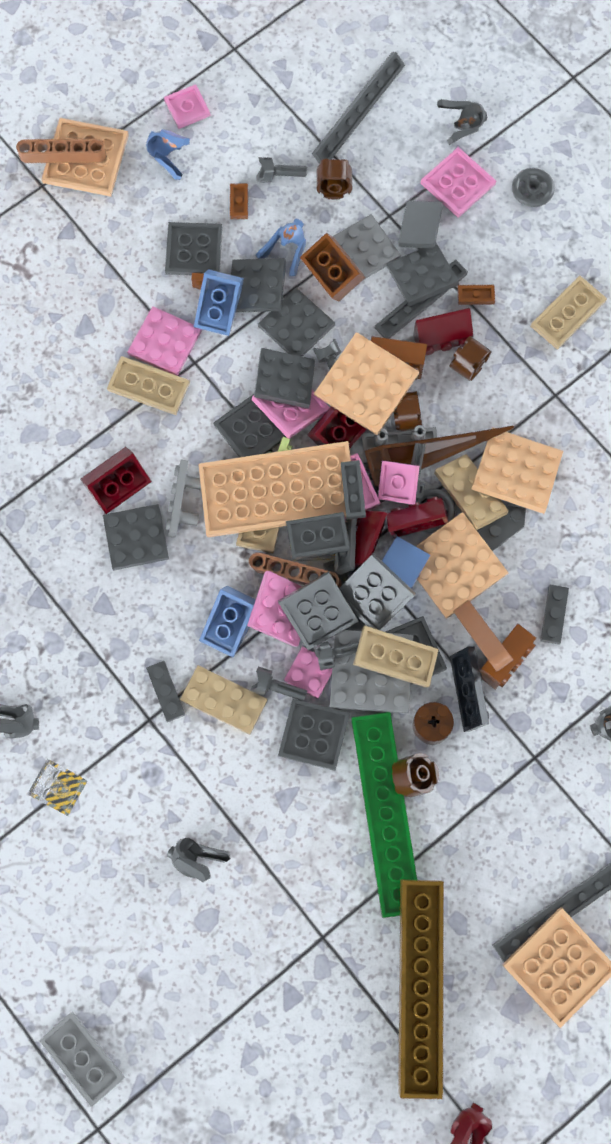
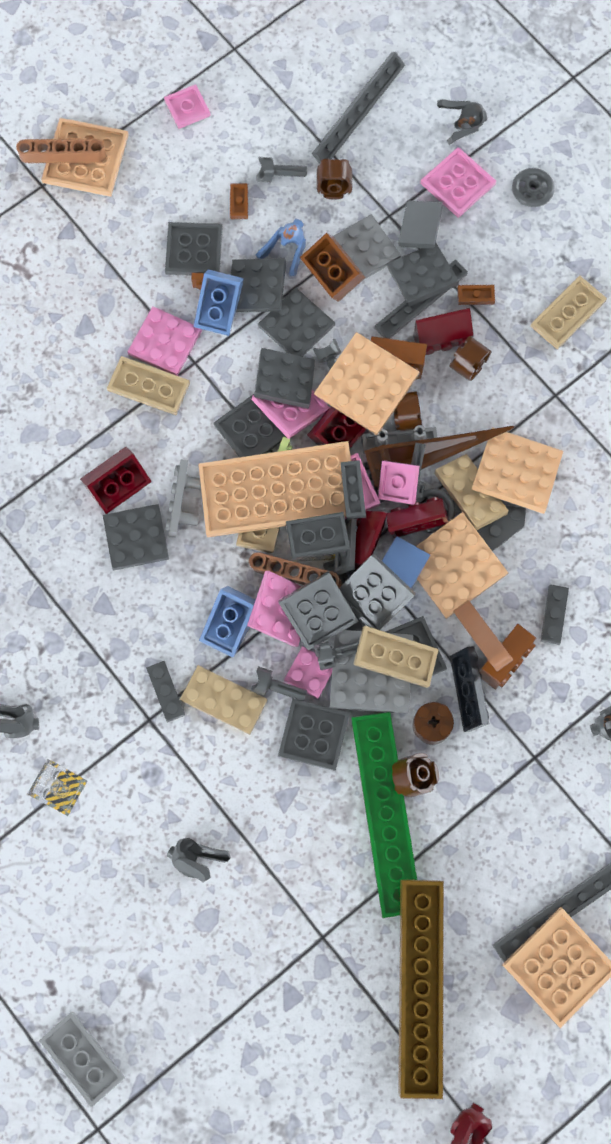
(161, 144): medium blue piece -> none

